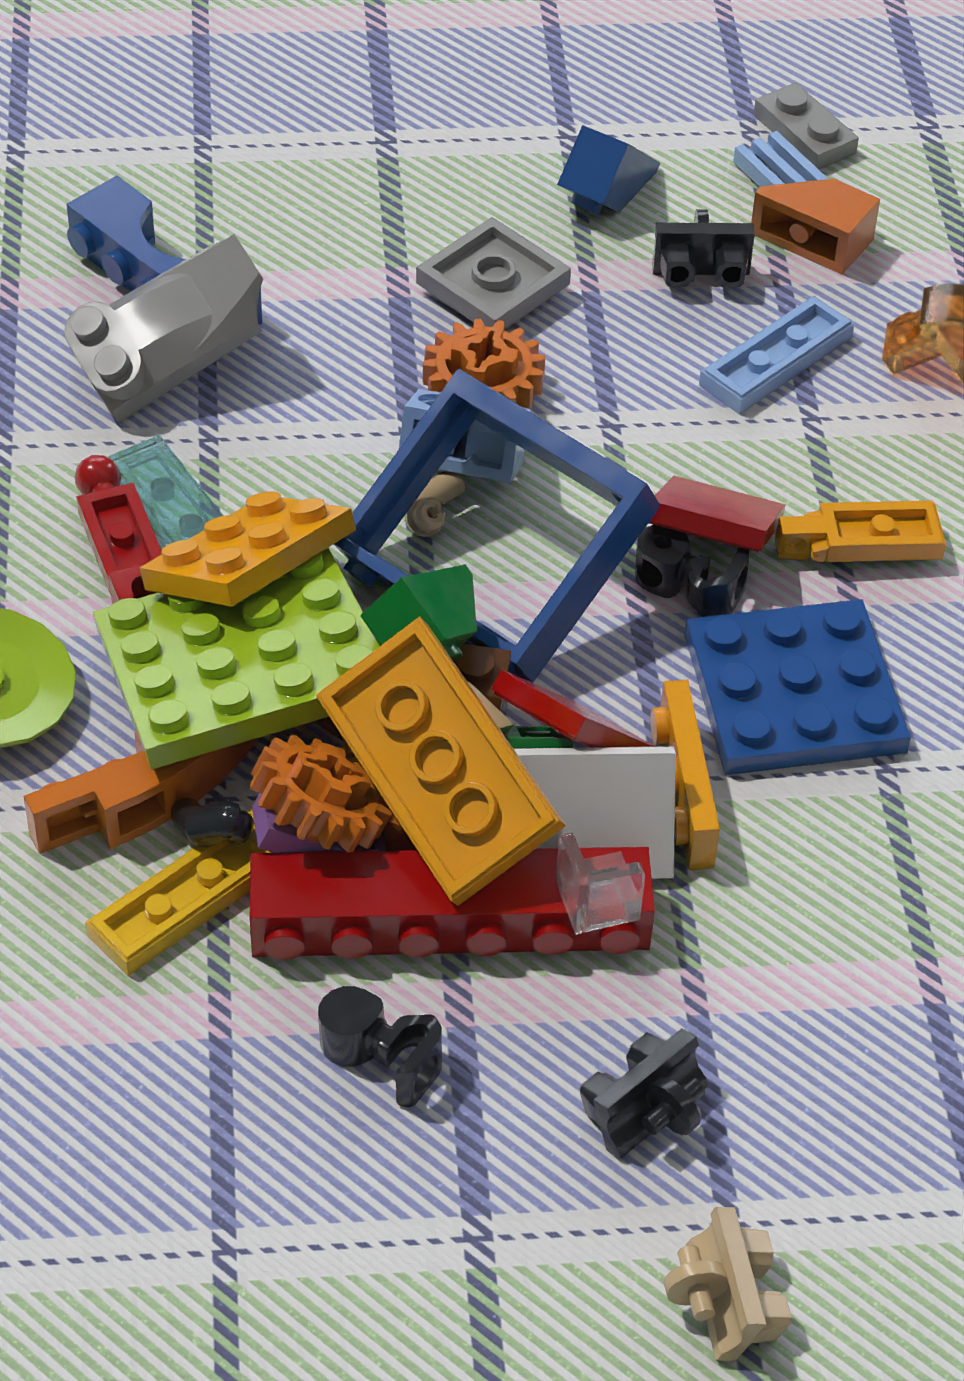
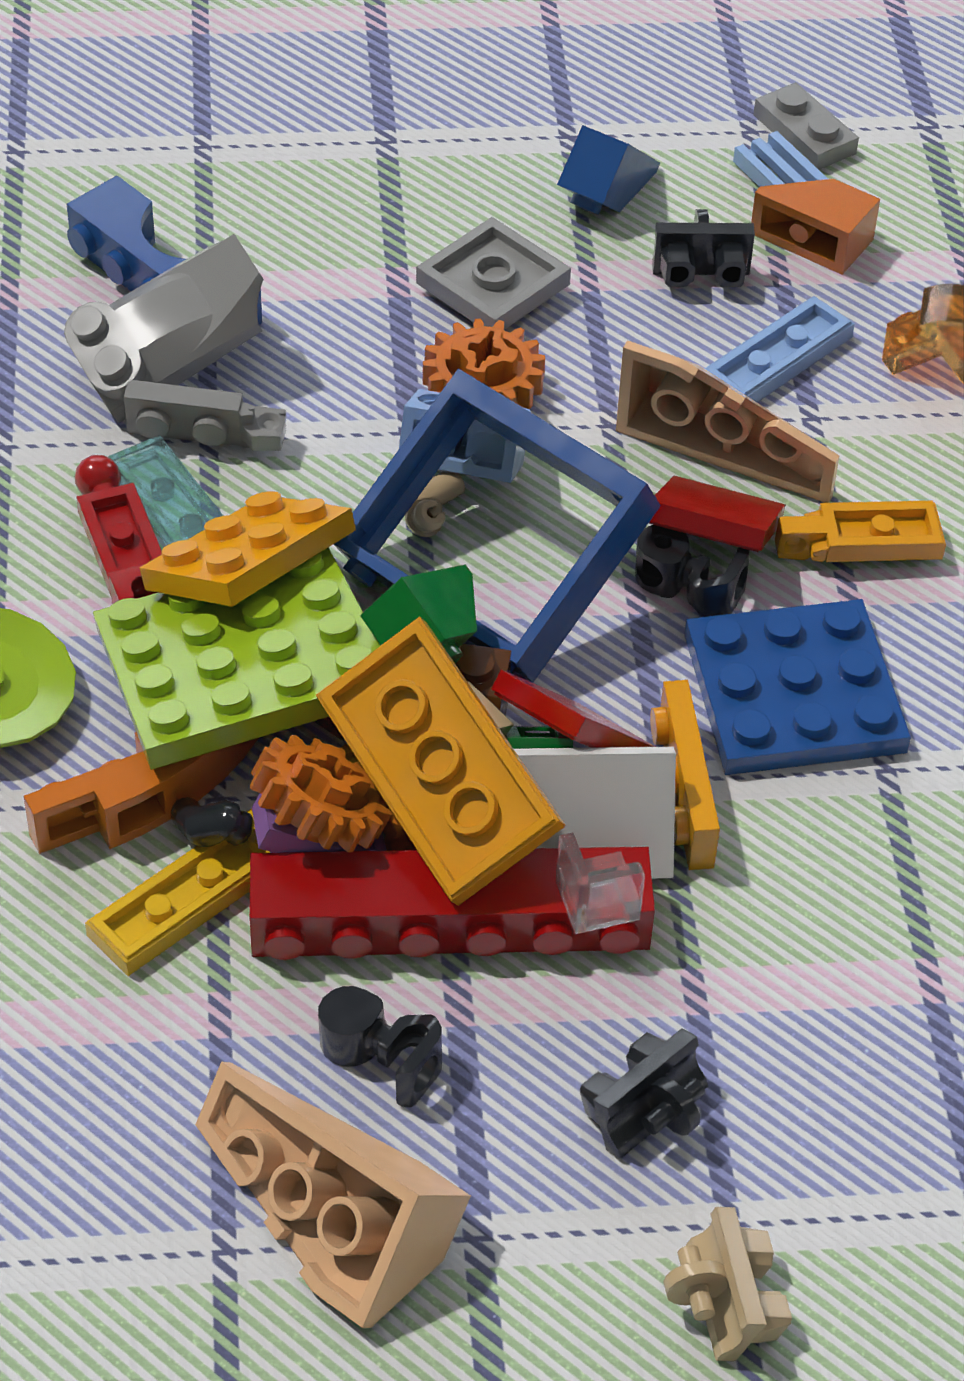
(202, 416): none -> light grey hinge
(343, 1201): none -> light nougat wedge
(707, 419): none -> light nougat wedge

